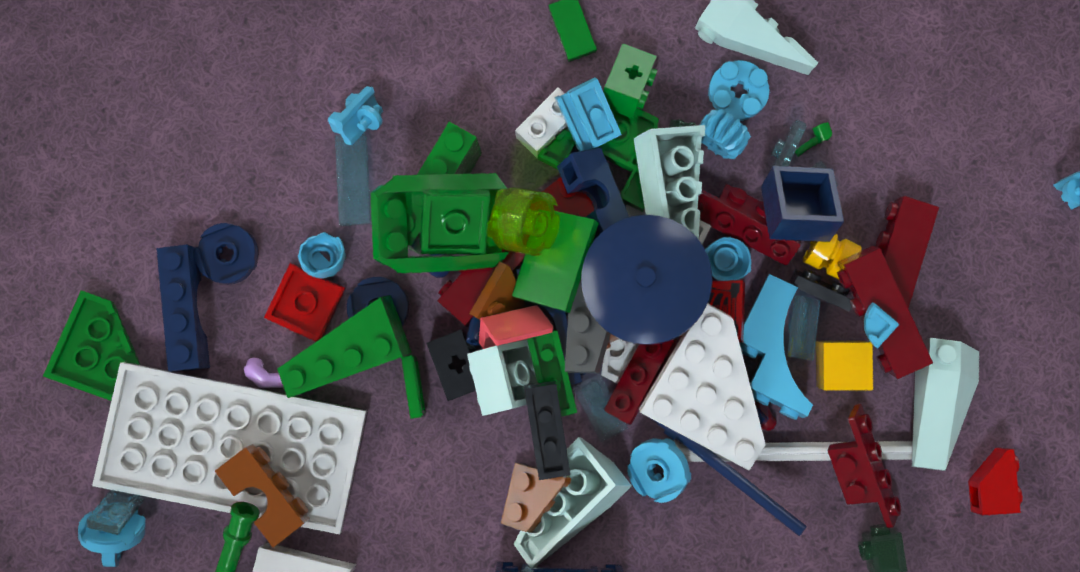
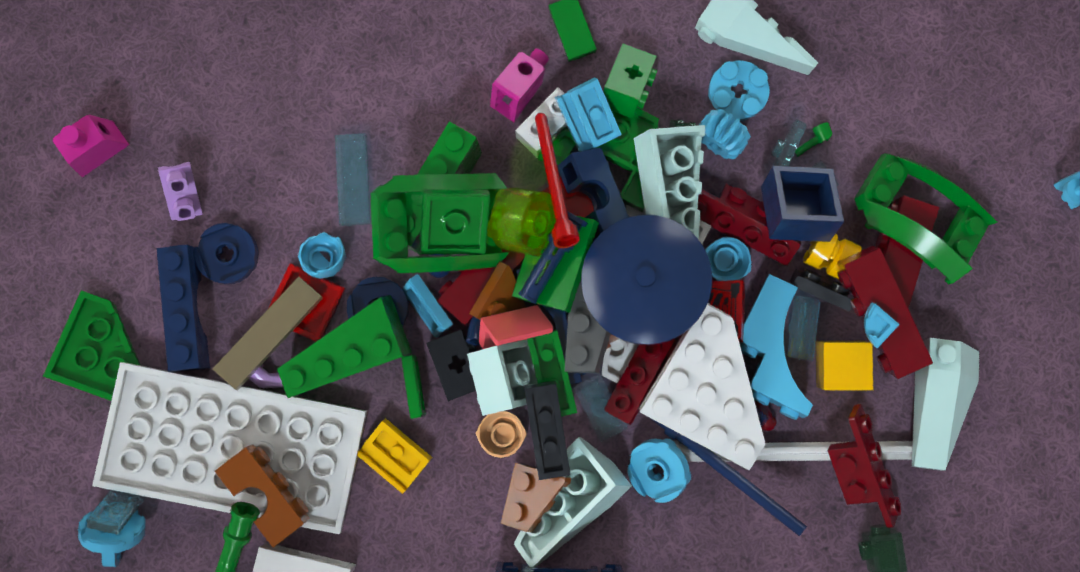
(87, 144): none -> dark pink torso
(180, 191): none -> lavender hips
(267, 333): none -> dark tan tile
(359, 115): medium azure hips -> none
(394, 455): none -> yellow plate
(427, 306): none -> medium azure tile
(501, 434): none -> light nougat hat
(519, 82): none -> dark pink torso
(531, 290): none -> dark blue pin
(564, 232): none -> red piece
(962, 237): none -> green wedge
(995, 484): red slope -> none

